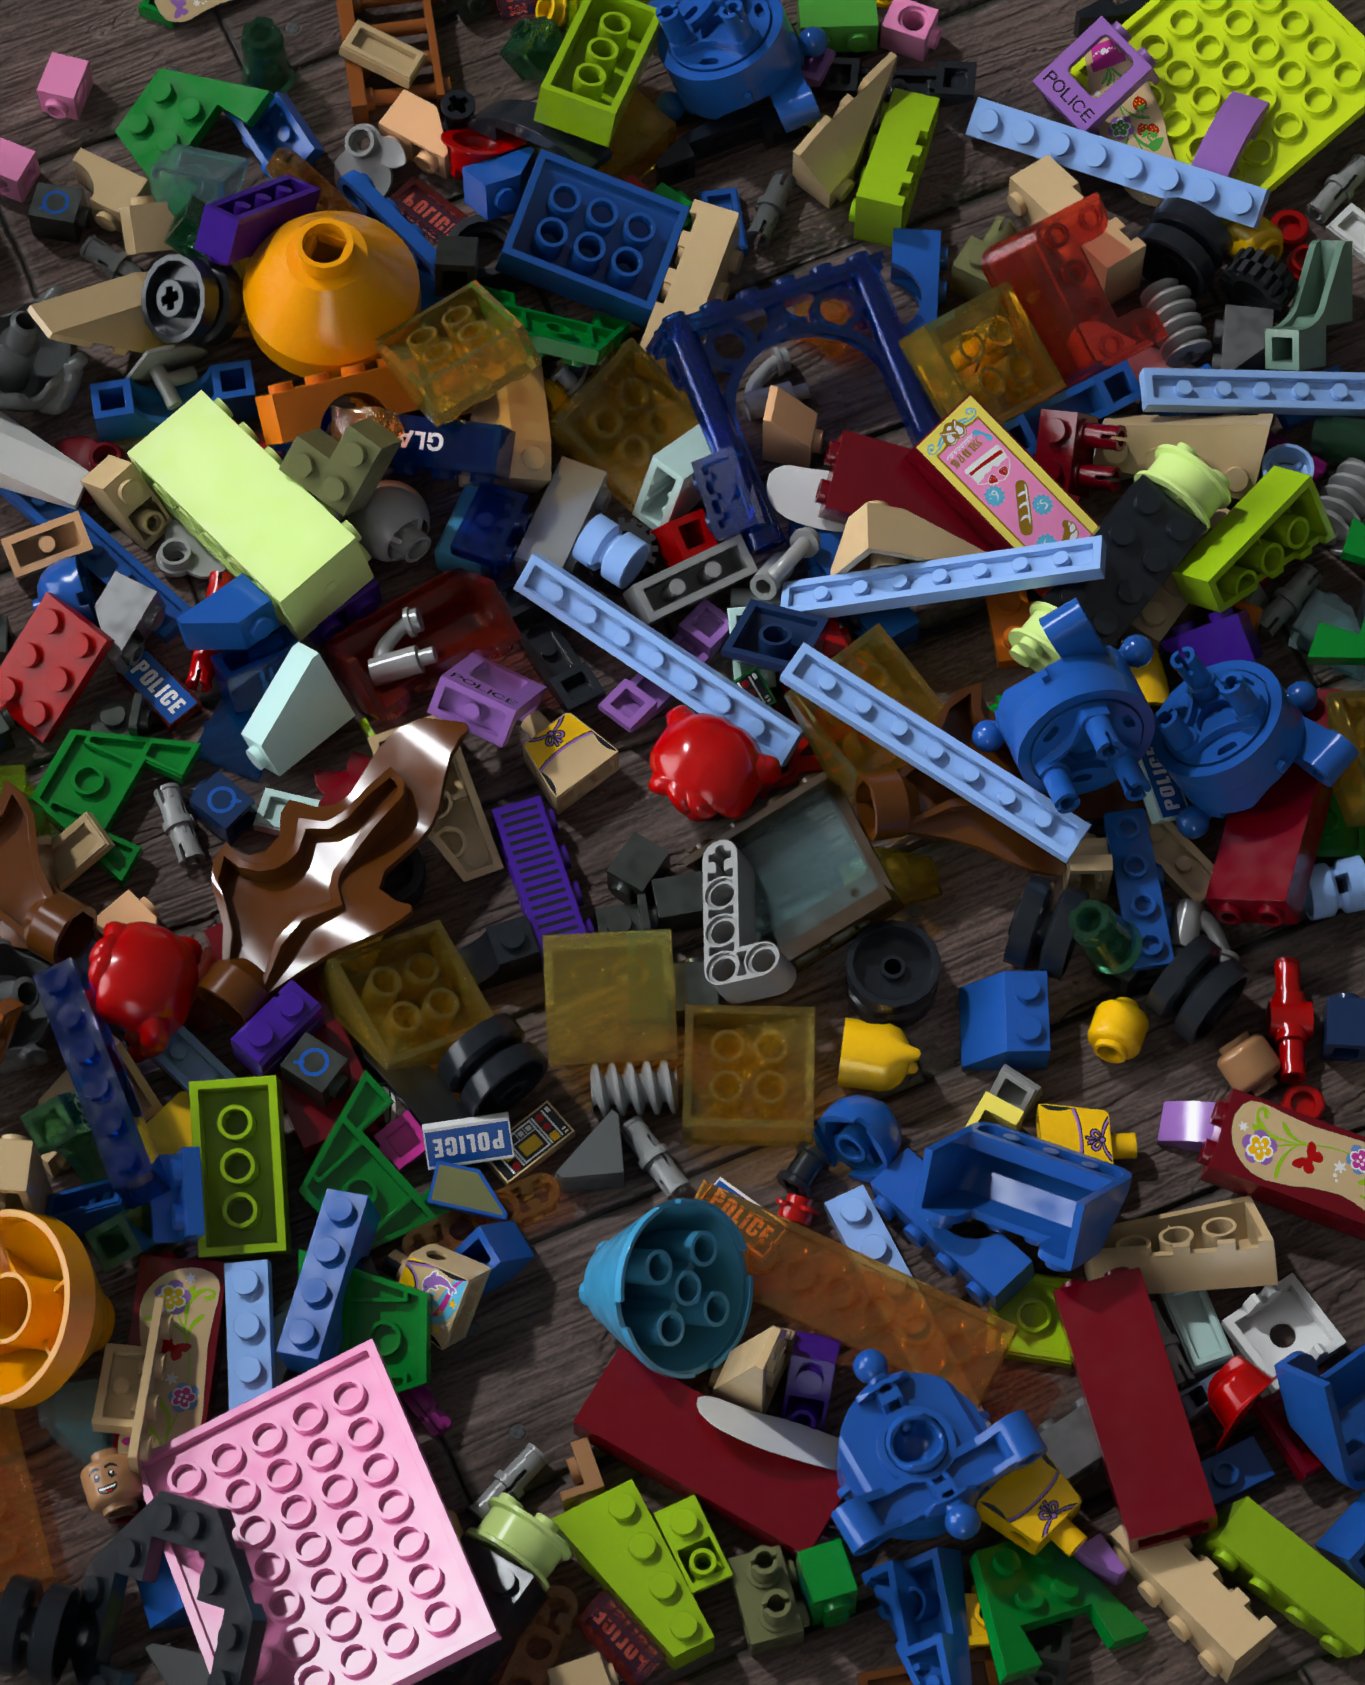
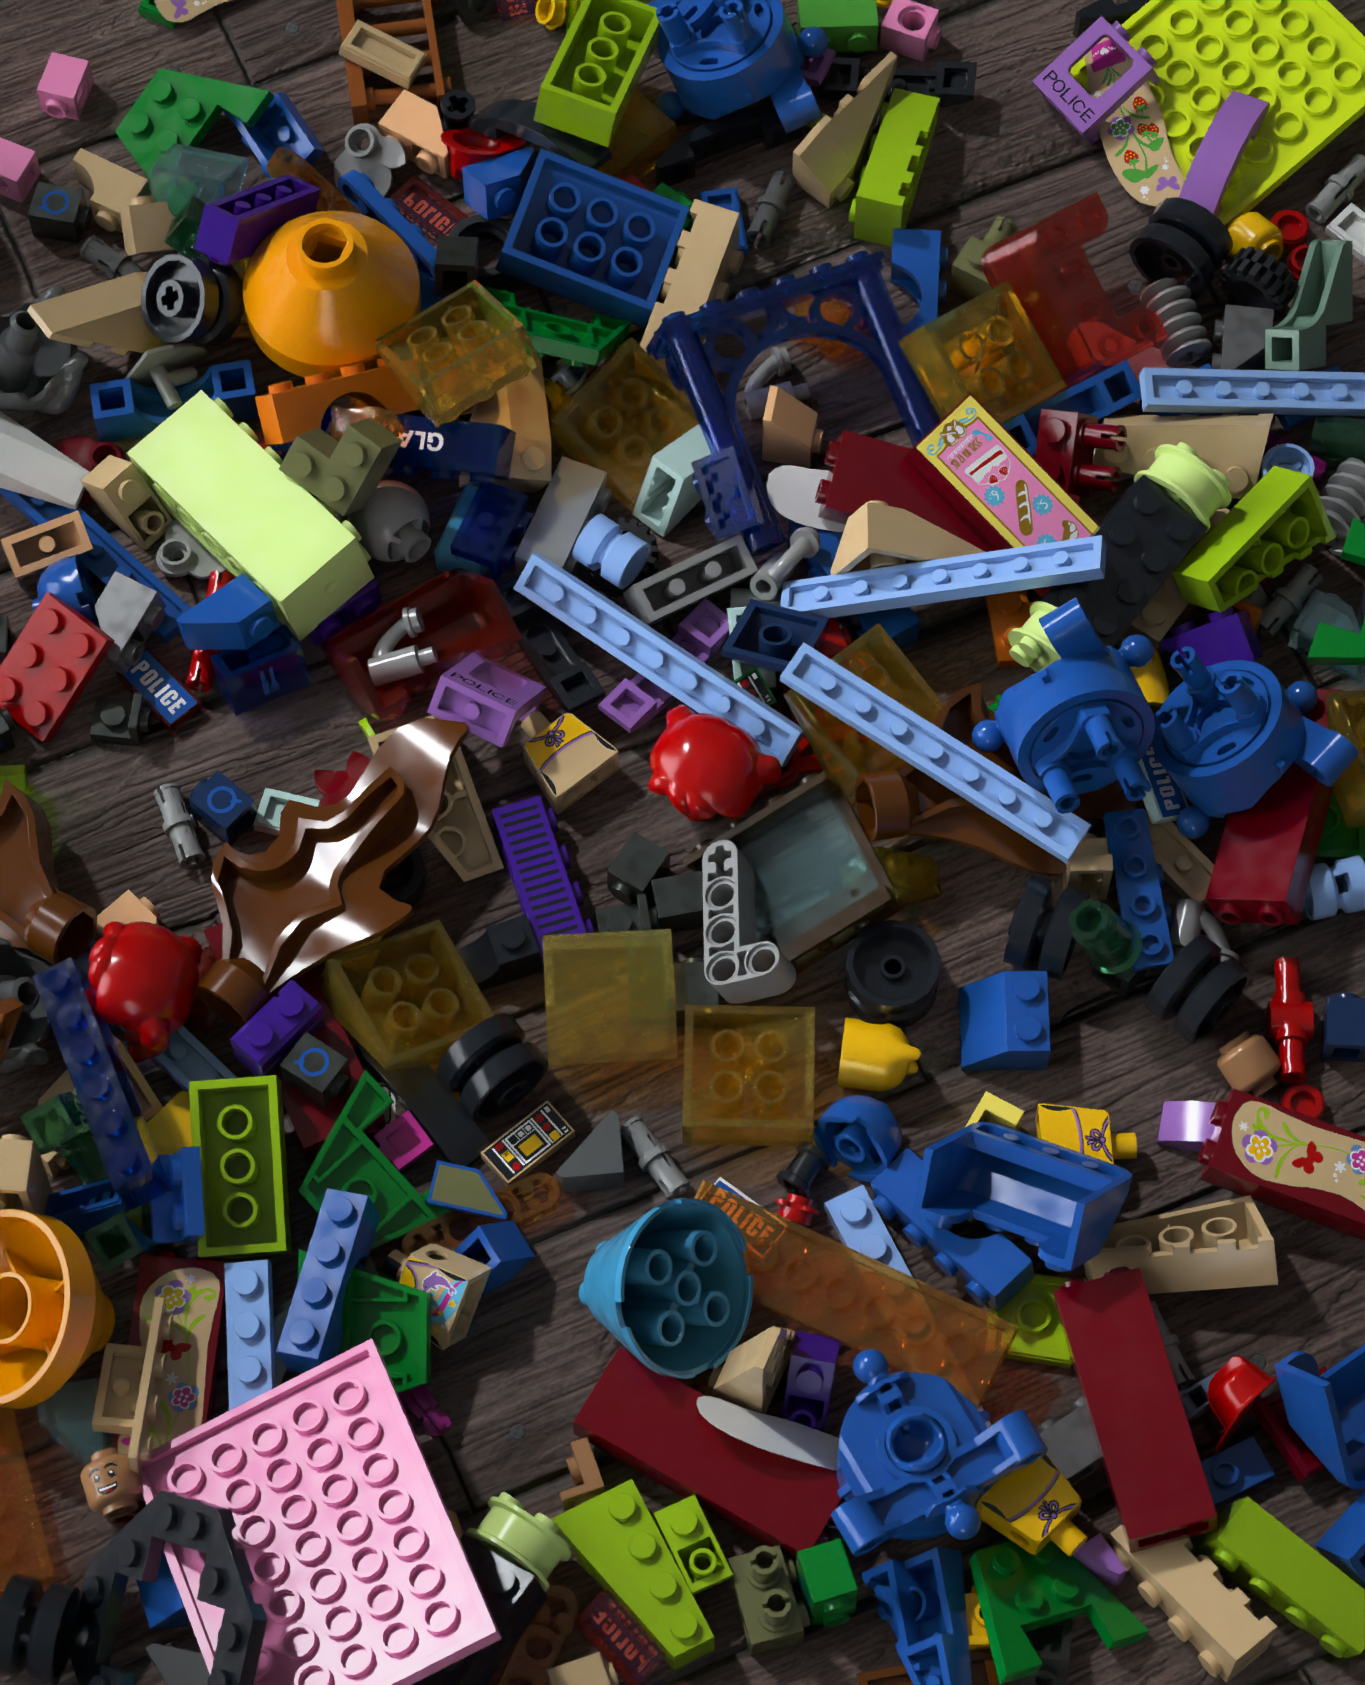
(79, 848): tan tile -> none
(98, 776): green wing -> none
(225, 745): clear blue piece -> none
(265, 57): clear green plant -> none
(295, 712): light aqua slope -> none
(468, 1140): tile -> none
(511, 1480): light grey pin -> none
(532, 47): clear green brick -> none
(634, 1088): light grey piece -> none
(683, 538): red brick -> none
(1016, 1089): light grey slope -> none
(1113, 256): tan wedge -> none
(1117, 162): light blue plate -> none
(1118, 1030): yellow head -> none
(1197, 1329): light aqua tile -> none
(1288, 1305): white piece -> none

